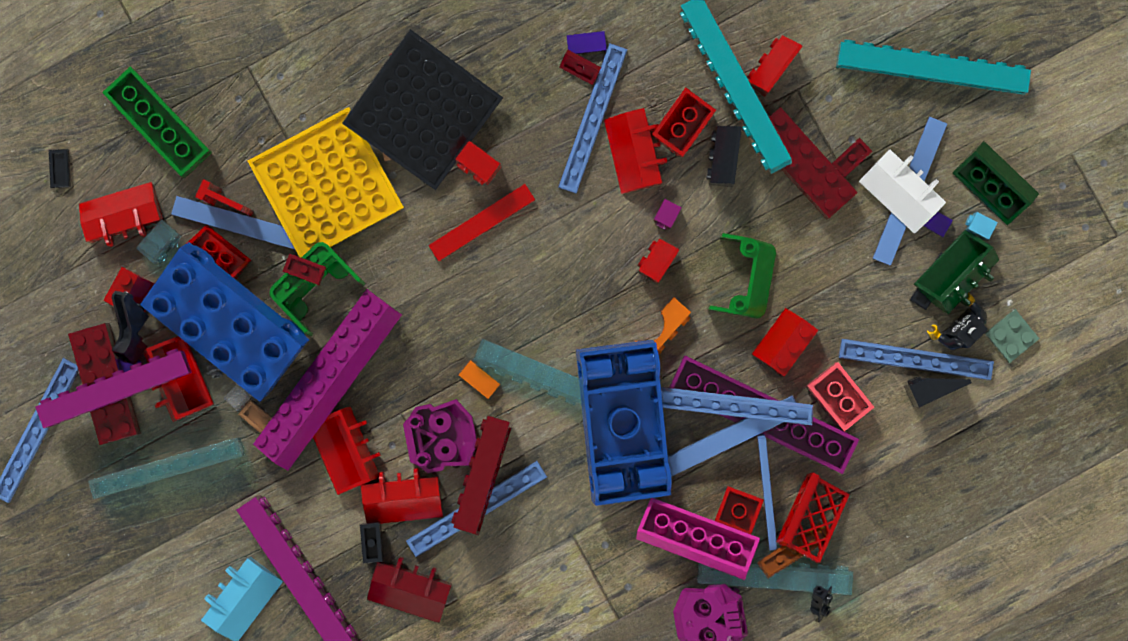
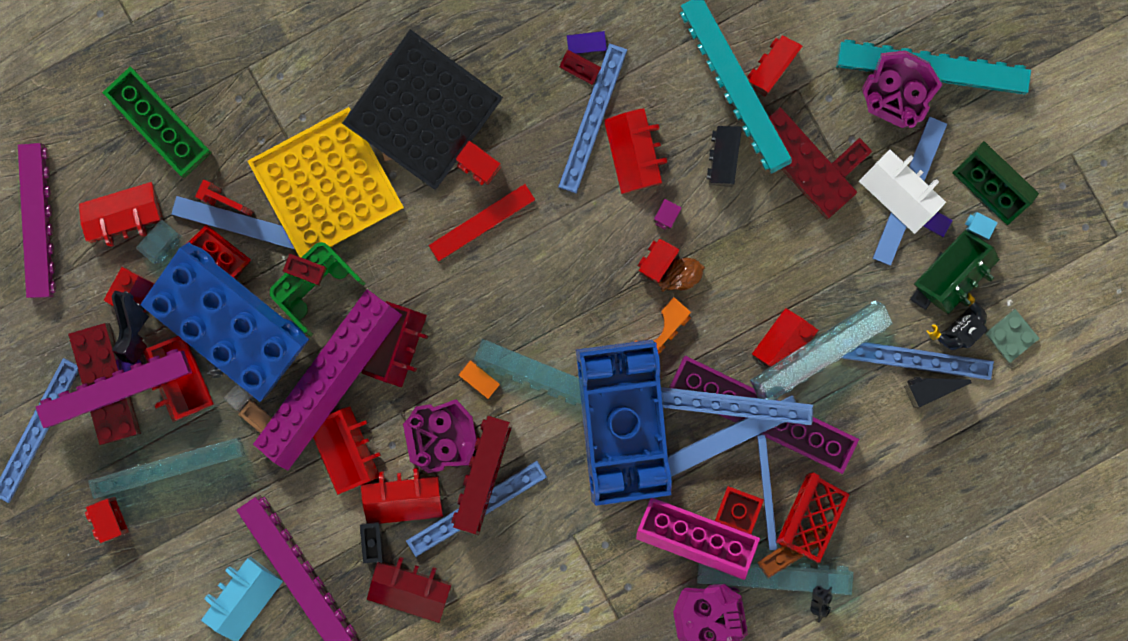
(35, 220): none -> magenta brick
(59, 168): black tile -> none
(106, 519): none -> red brick
(396, 352): none -> dark red piece
(682, 274): none -> dark orange hair
(683, 122): red slope -> none
(755, 302): green windscreen -> none
(821, 351): none -> clear light blue brick
(840, 396): coral brick -> none
(908, 74): none -> magenta brick

